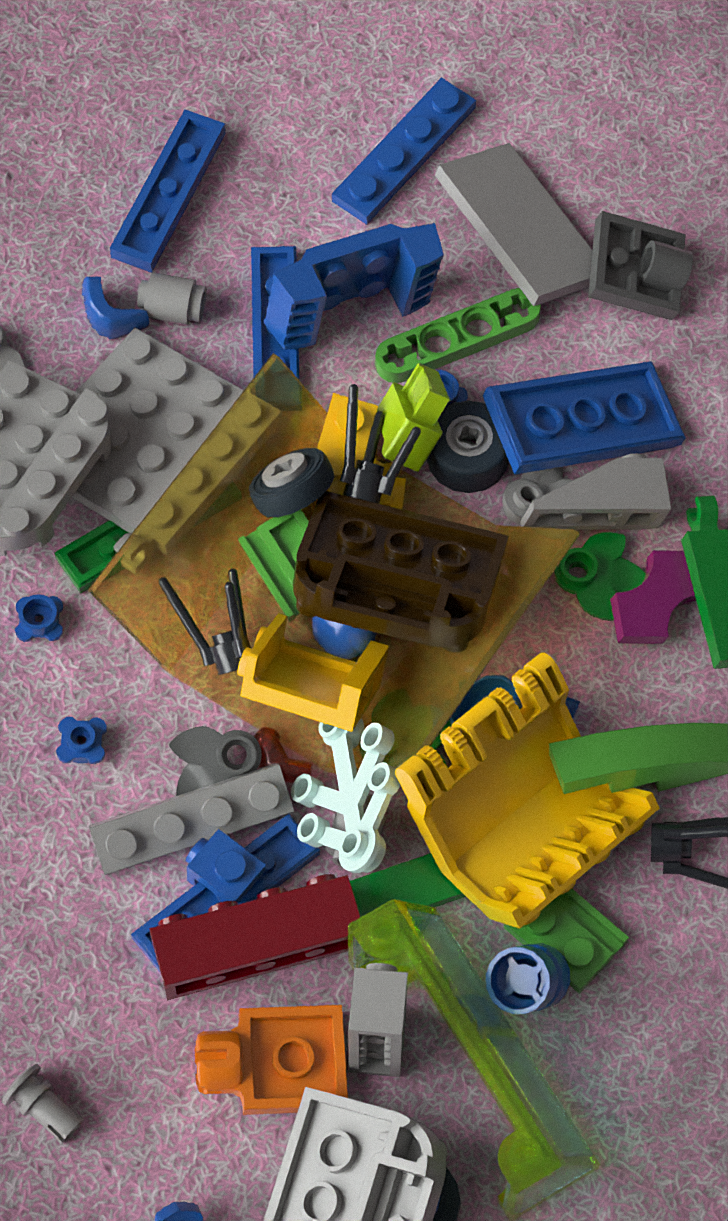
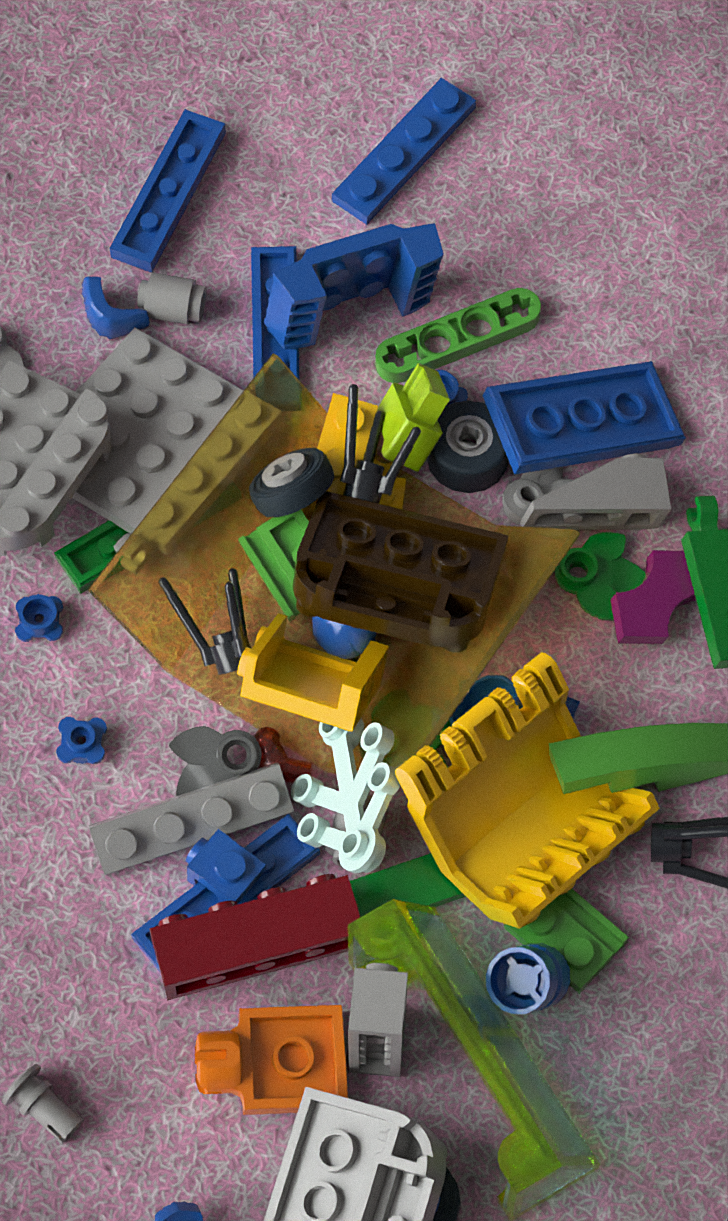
(519, 222): light grey tile -> none
(638, 265): dark grey plate -> none

